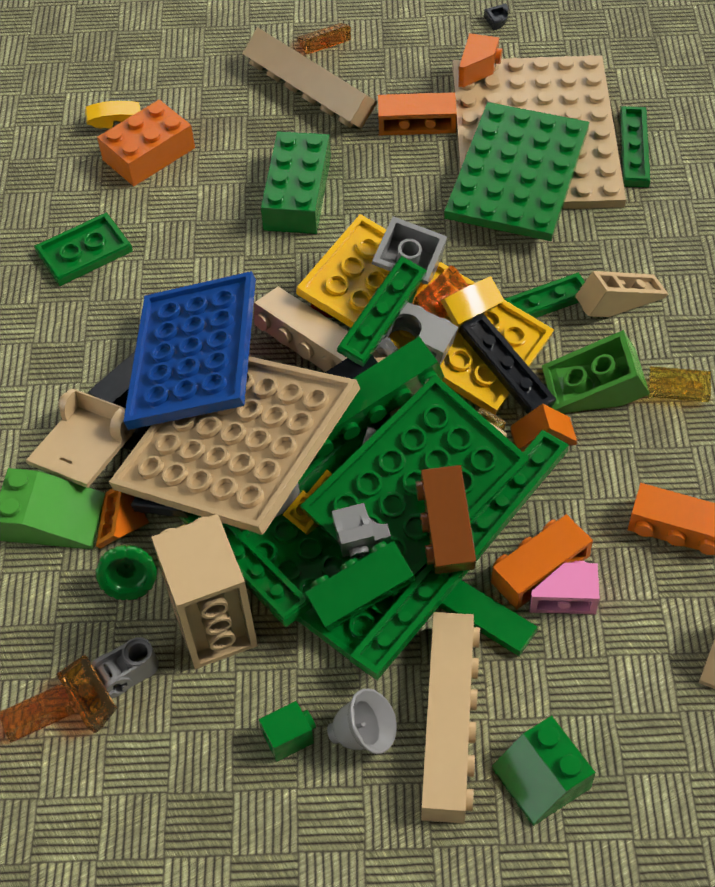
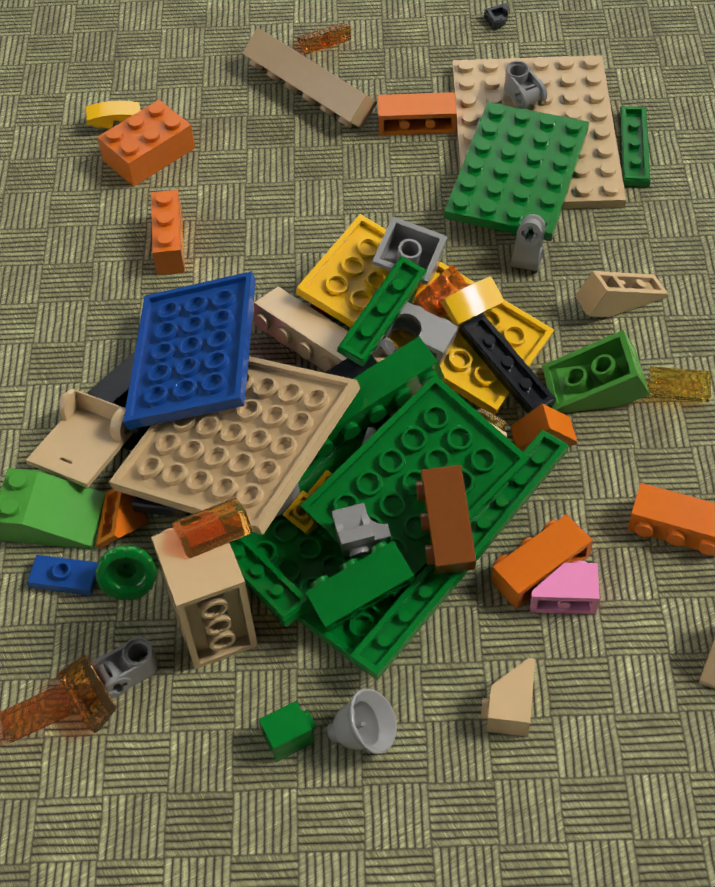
(63, 575): none -> blue plate
(83, 249): green tile -> none
(167, 232): none -> orange brick
(212, 527): none -> clear orange slope
(296, 182): green brick -> none
(448, 719): tan brick -> none
(479, 58): orange slope -> none
(492, 617): green tile -> none
(511, 701): none -> tan slope
(523, 85): none -> light grey piece
(528, 247): none -> light grey piece
(544, 770): green slope -> none
(549, 296): green tile -> none

